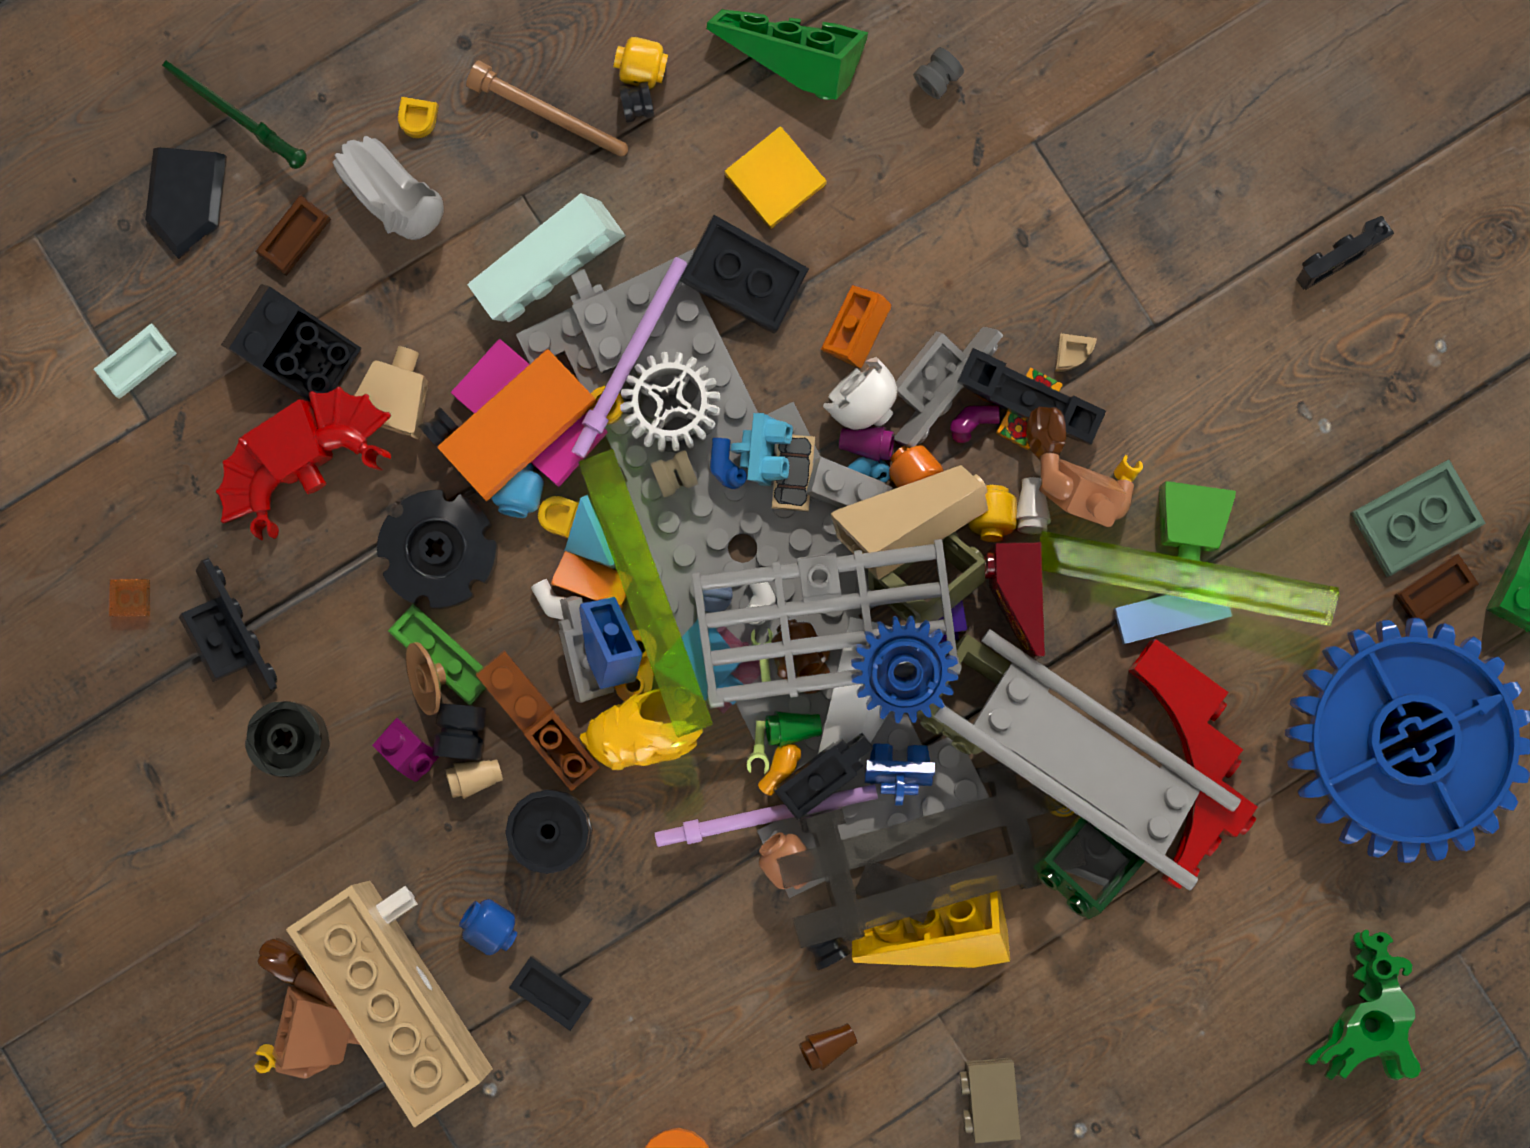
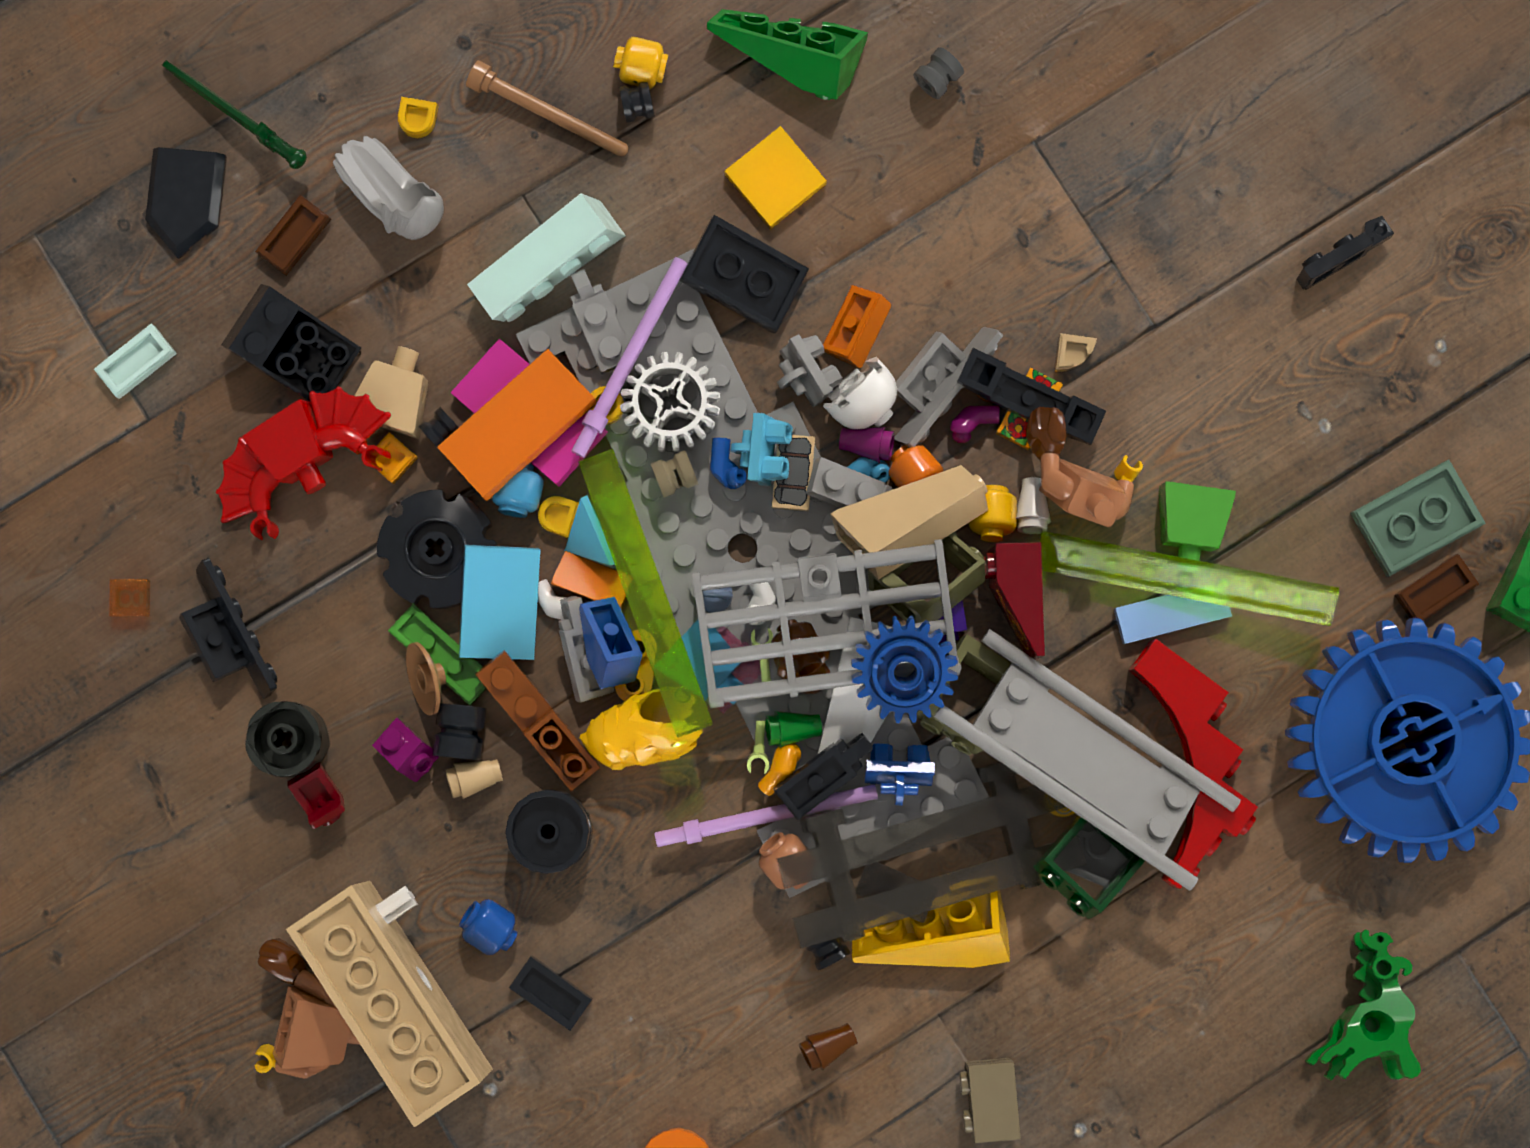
(317, 796): none -> dark red bracket
(400, 459): none -> light orange tile
(499, 602): none -> medium azure tile
(803, 372): none -> light grey hips

